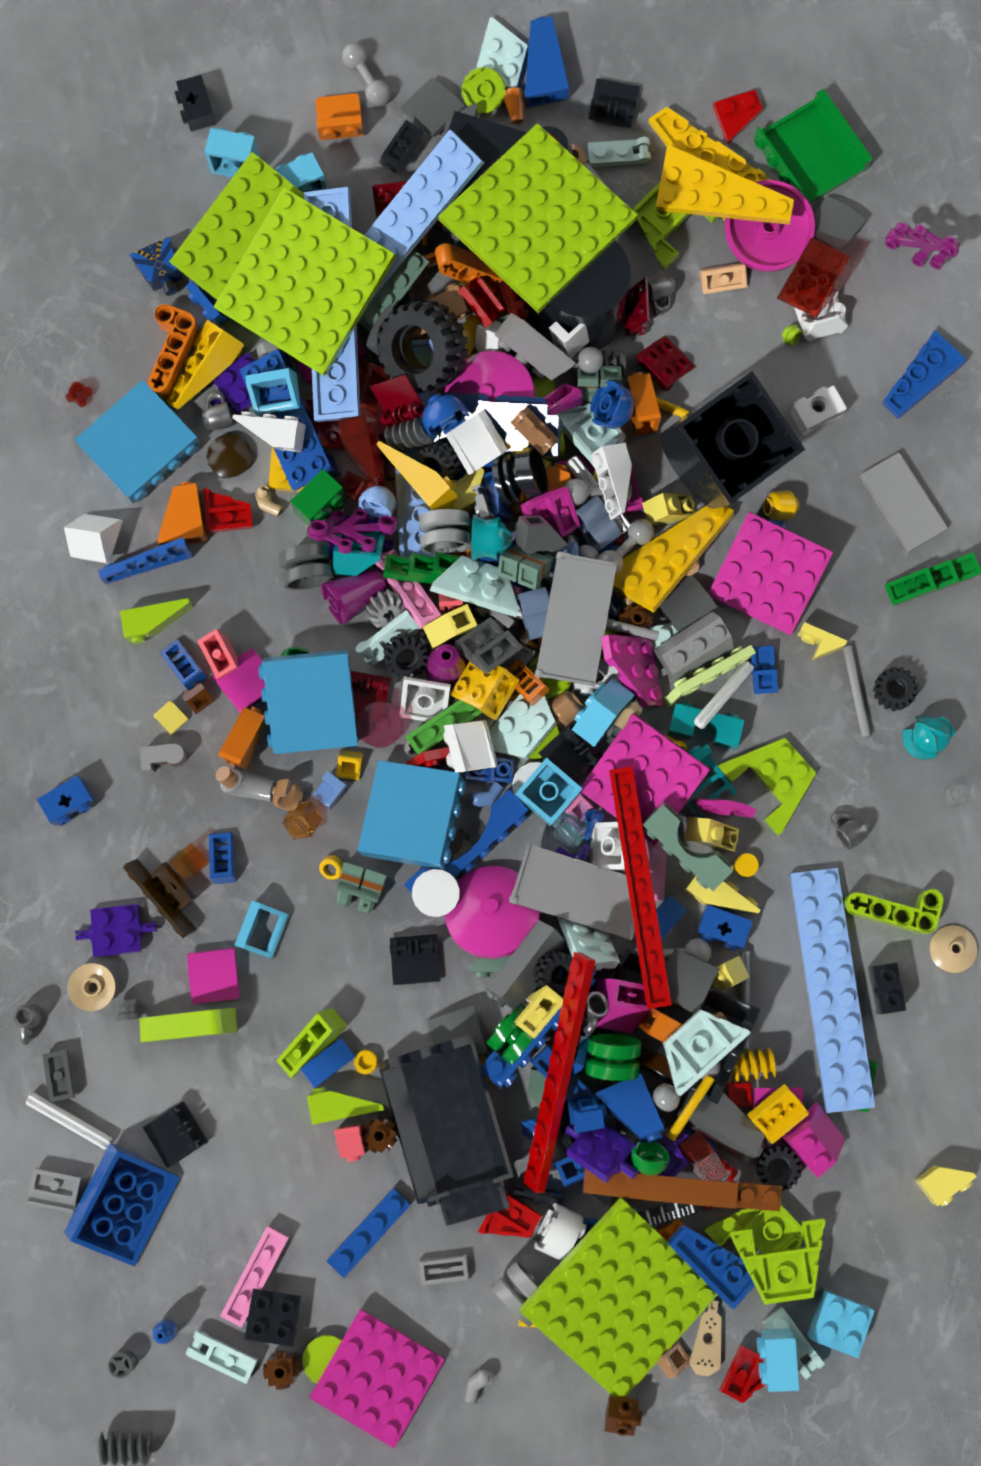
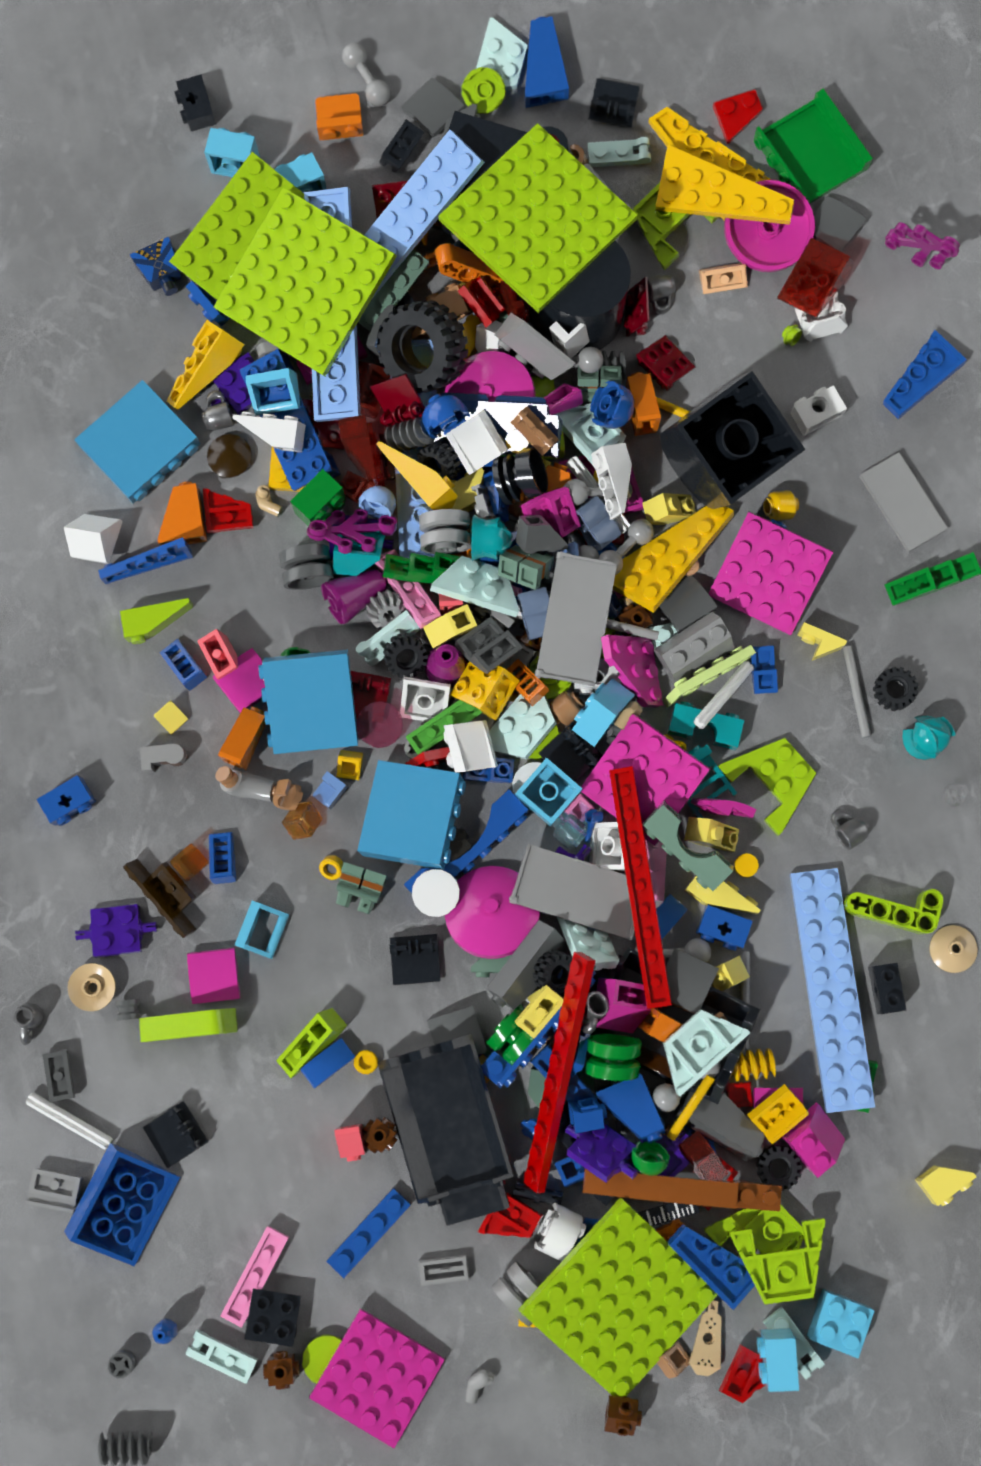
(76, 388): clear red plate -> none
(168, 354): orange beam -> none
(198, 698): reddish brown tile -> none
(335, 1105): lime slope -> none
(486, 798): medium blue arm -> none
(515, 102): orange cone -> none

